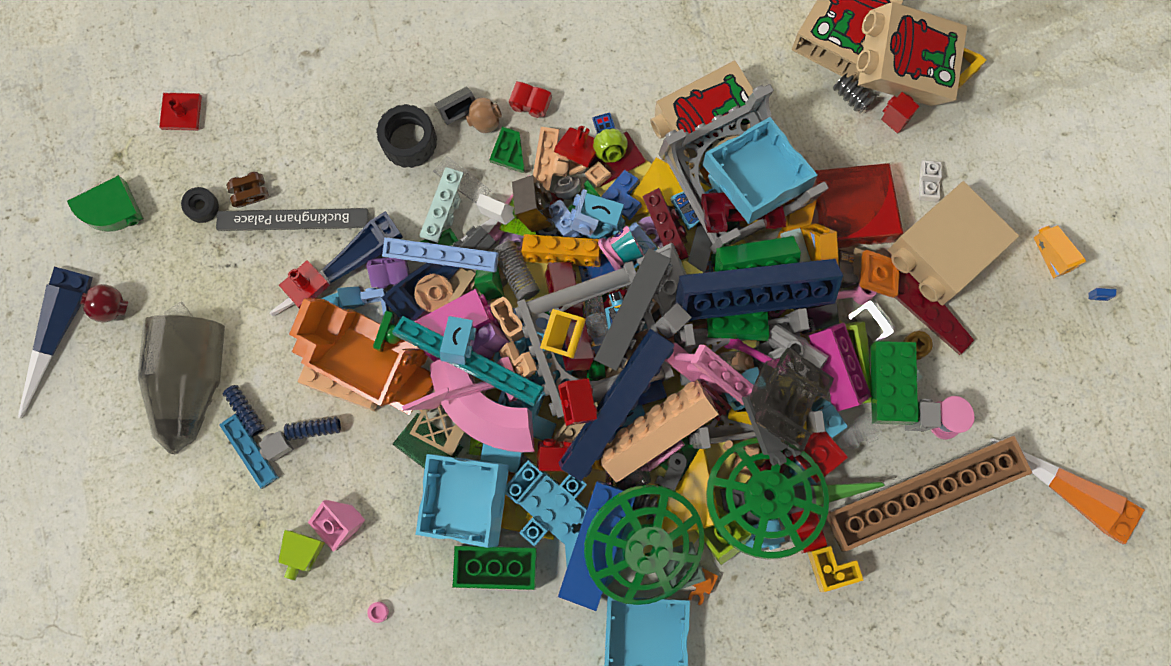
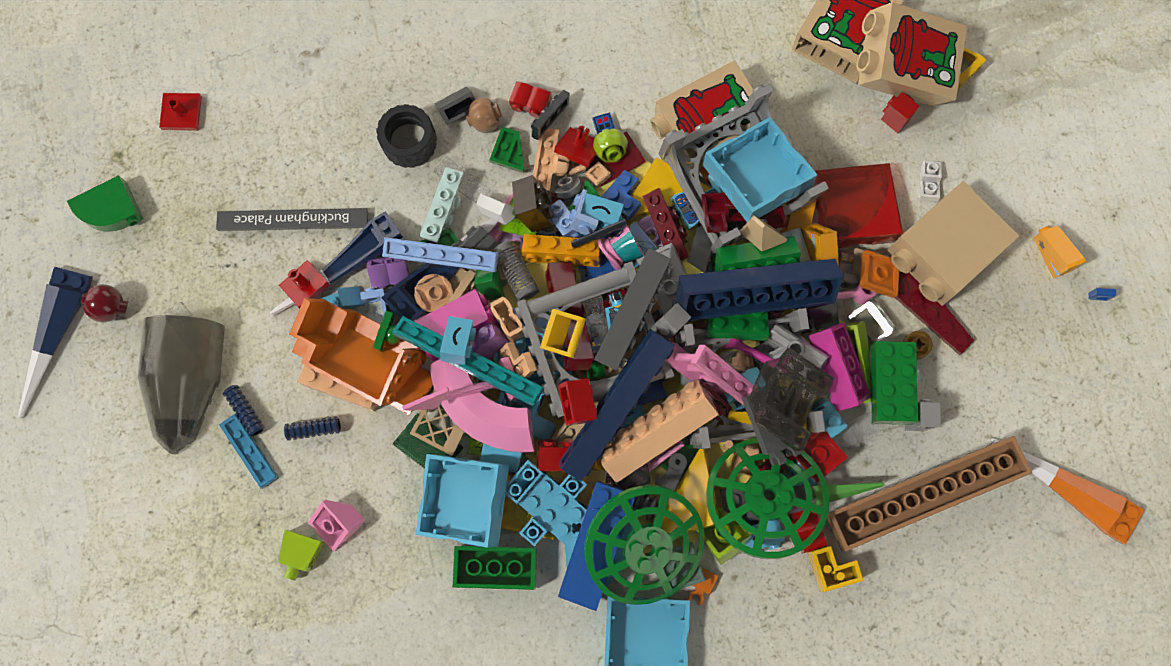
(197, 194): black tyre -> none
(247, 189): reddish brown brick -> none
(274, 446): light grey brick -> none
(378, 612): bright pink tile -> none
(550, 114): none -> black plate
(599, 233): none -> black bar
(762, 234): none -> tan slope
(853, 93): dark grey piece -> none
(956, 417): bright pink hat -> none

